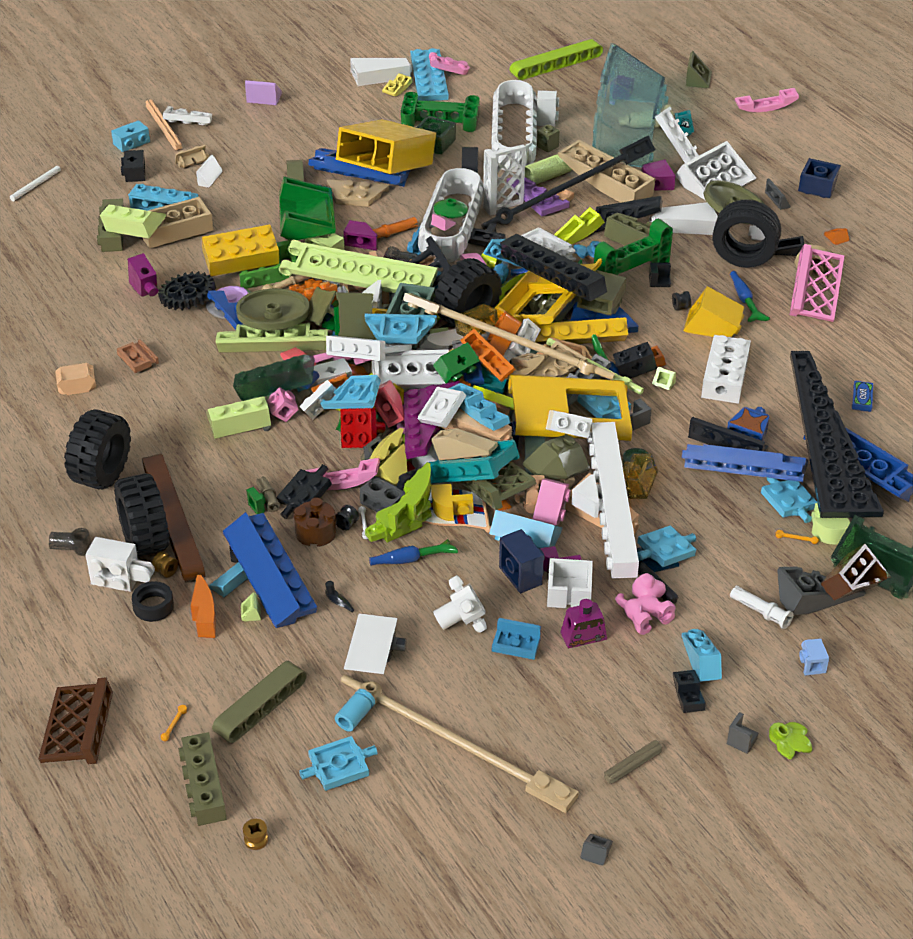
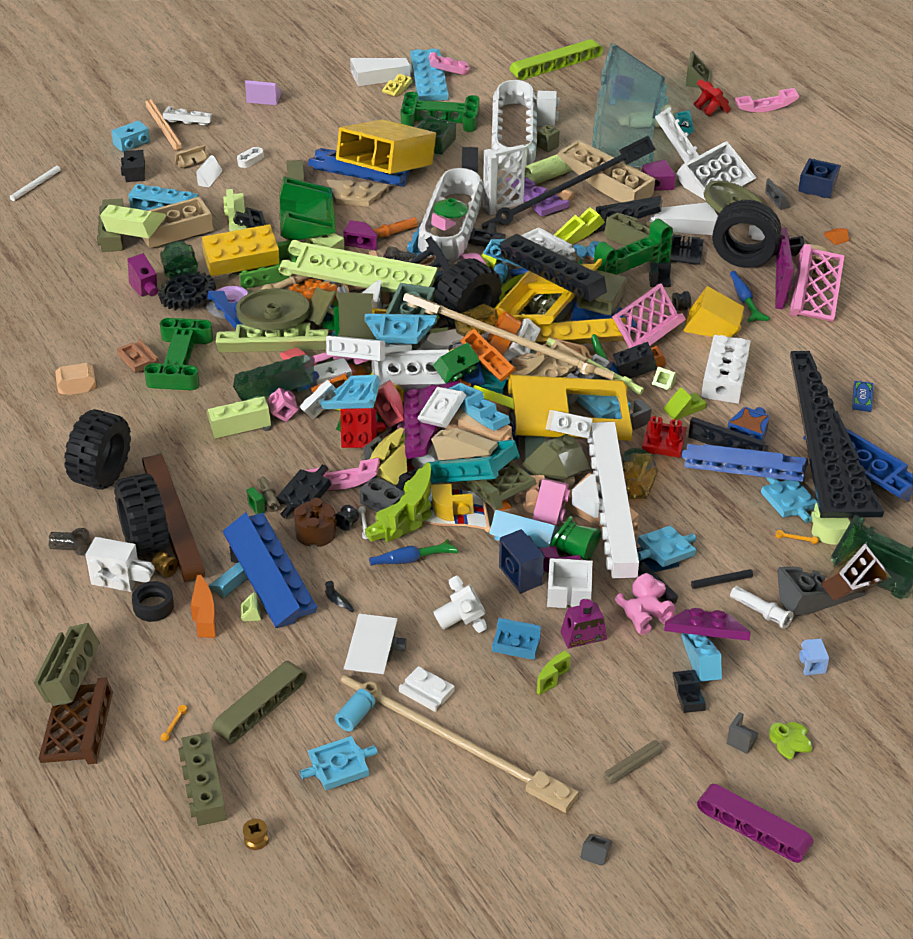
(67, 664): none -> olive brick
(175, 372): none -> green beam
(178, 259): none -> clear green brick
(233, 203): none -> yellowish green bracket
(249, 218): none -> black hinge
(250, 157): none -> white beam
(426, 688): none -> white plate
(549, 675): none -> lime slope
(576, 539): none -> green hat
(659, 329): none -> bright pink fence
(664, 438): none -> red plate
(684, 404): none -> lime slope
(688, 251): none -> black hinge
(707, 624): none -> magenta wing
(714, 96): none -> red plate
(722, 579): none -> black bar
(755, 823): none -> magenta beam
(784, 270): none -> magenta wing

